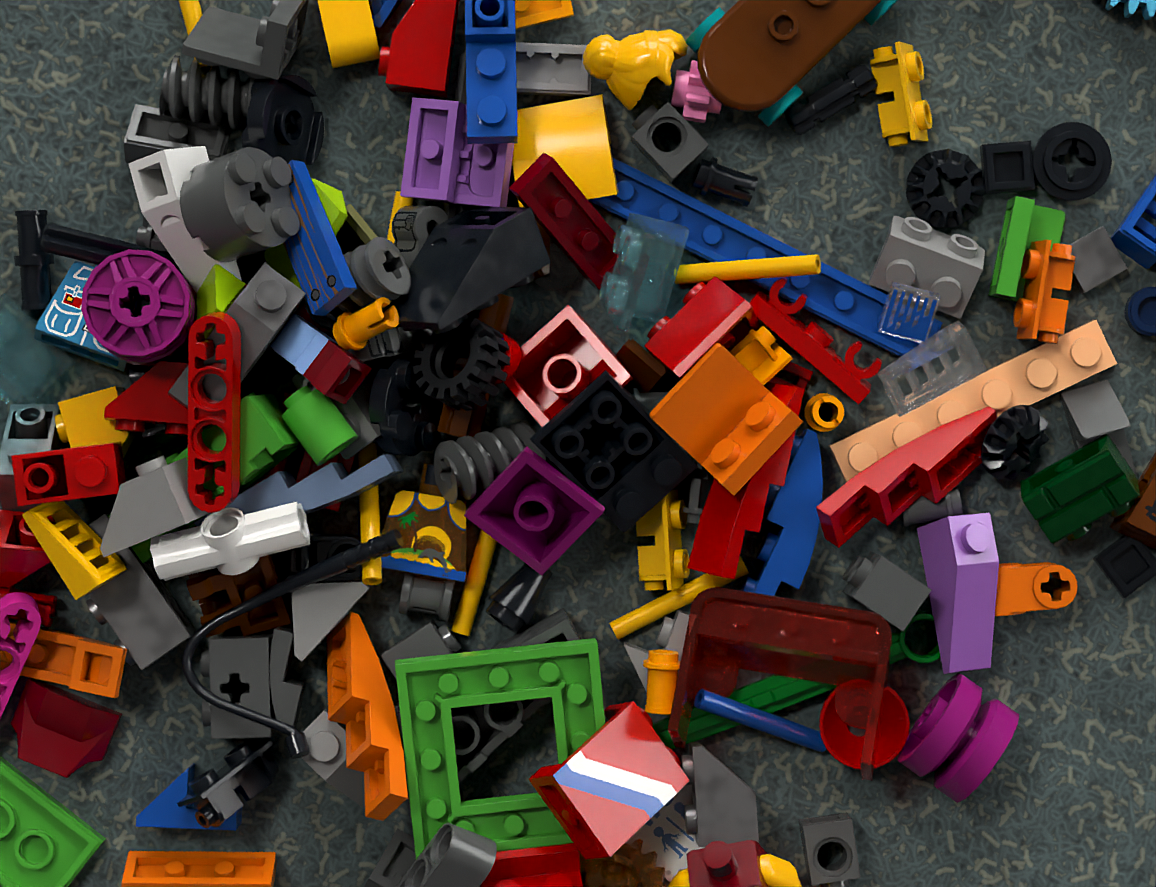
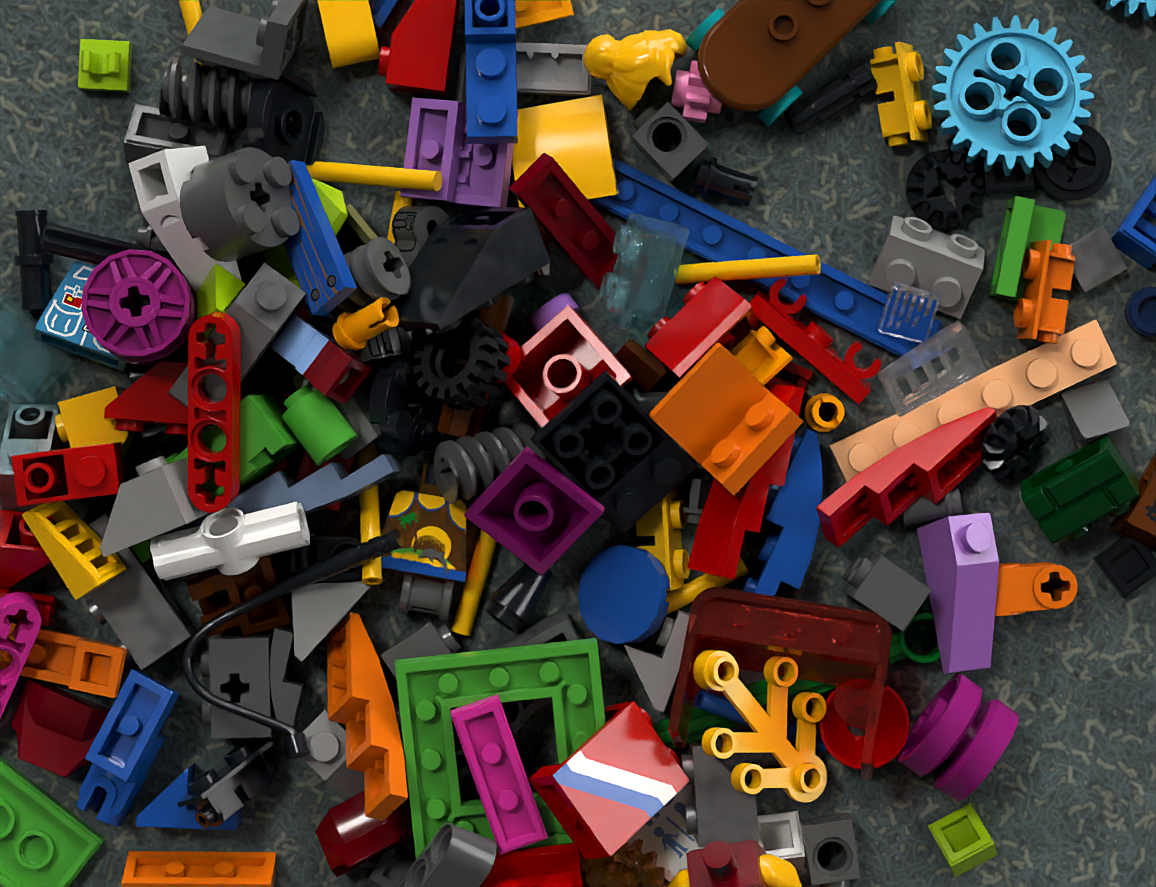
(105, 65): none -> lime tile
(126, 747): none -> blue plate
(354, 839): none -> dark red slope
(376, 175): none -> yellow bar
(499, 774): none -> dark pink tile
(551, 309): none -> medium lavender tile
(624, 594): none -> blue tile
(661, 680): light orange pin -> none
(768, 727): none -> yellow plant
(782, 837): none -> white slope
(963, 840): none -> lime slope
(1035, 60): none -> medium azure gear

